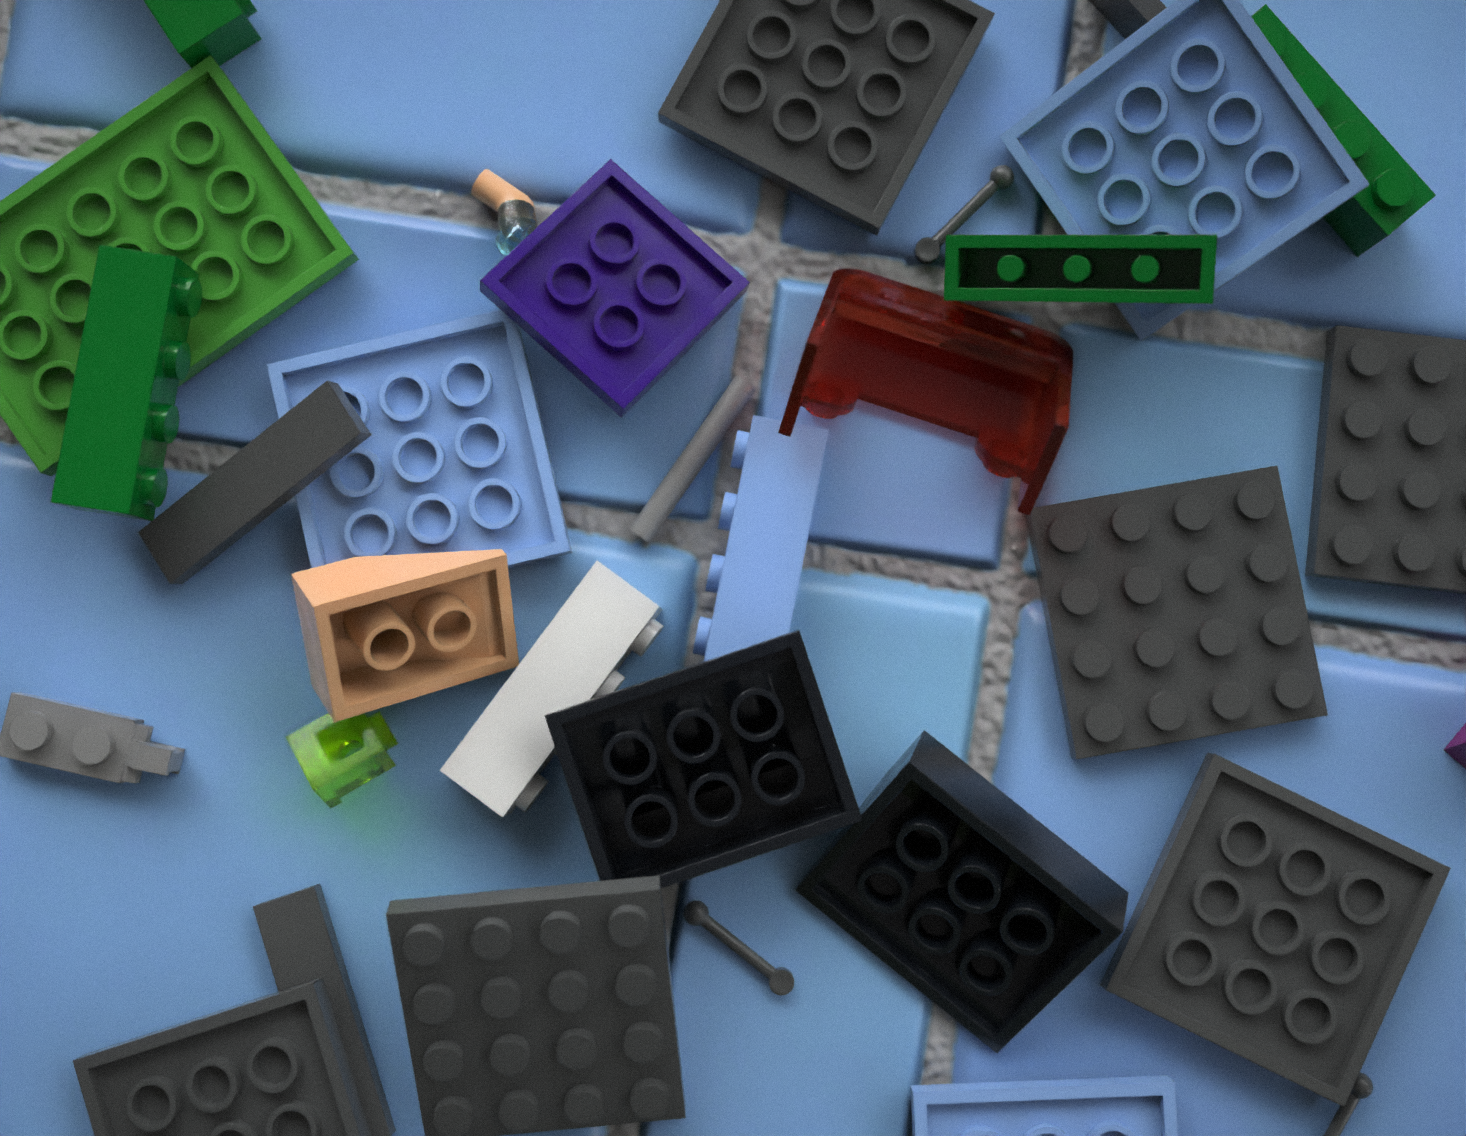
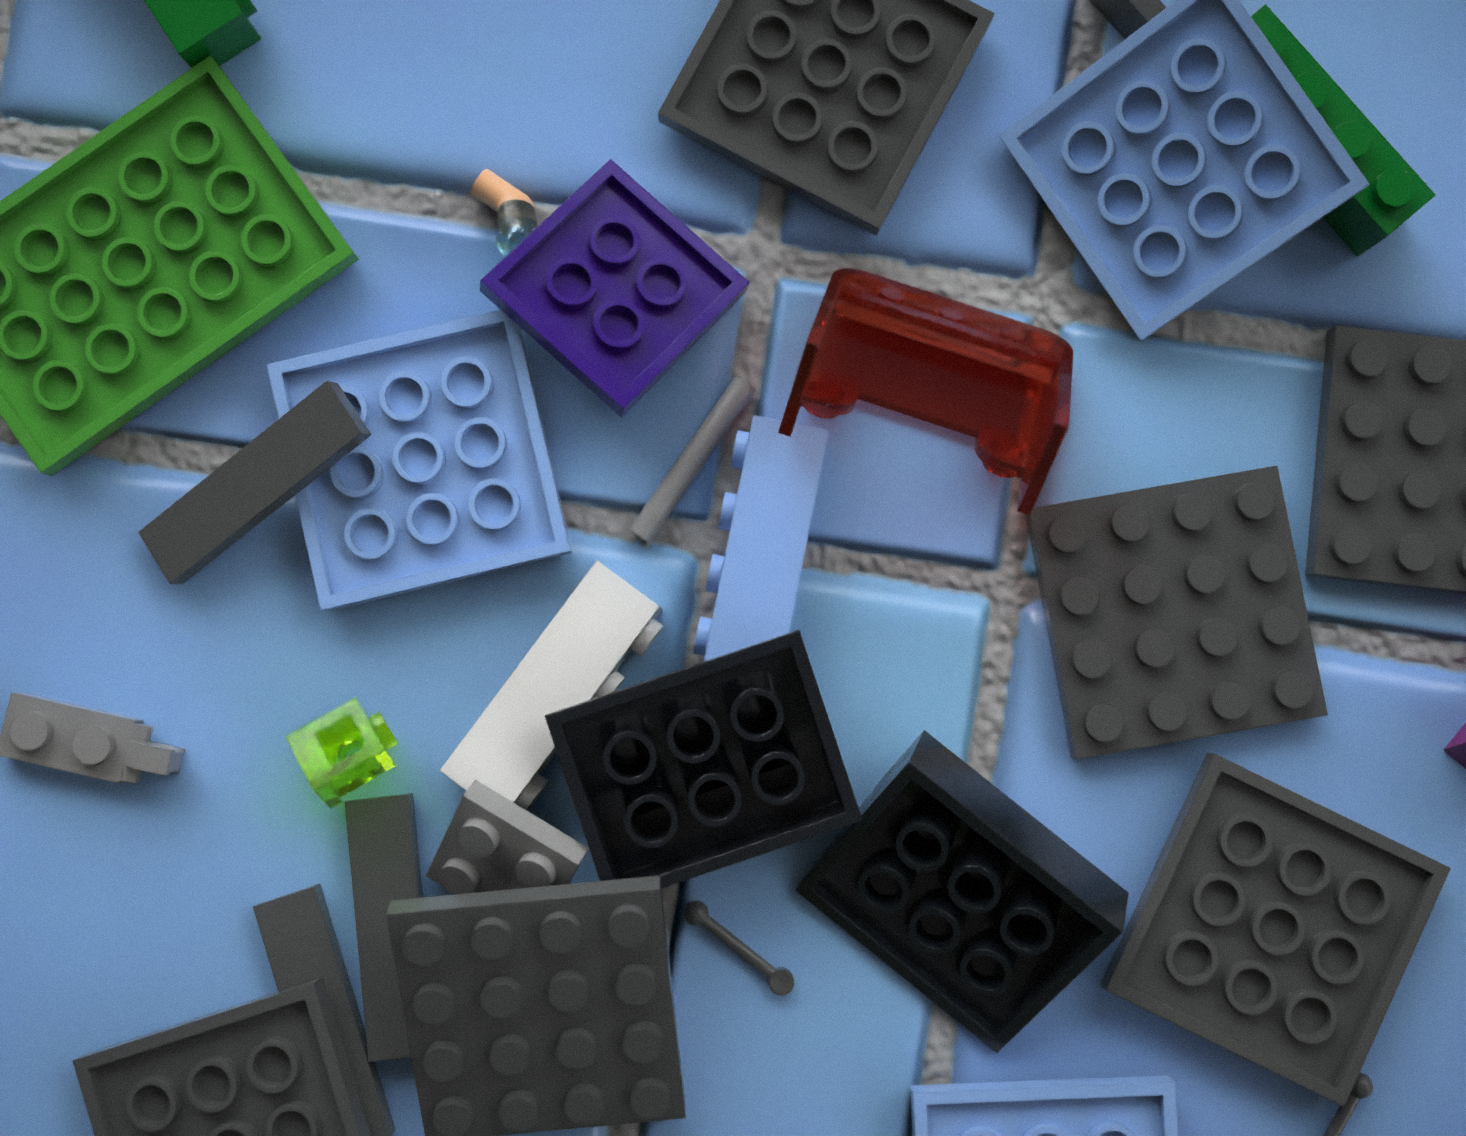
(127, 384): green brick -> none
(382, 870): none -> dark grey tile
(404, 626): light nougat slope -> none
(501, 847): none -> light grey plate
(928, 248): dark grey hinge -> none
(1081, 268): green brick -> none

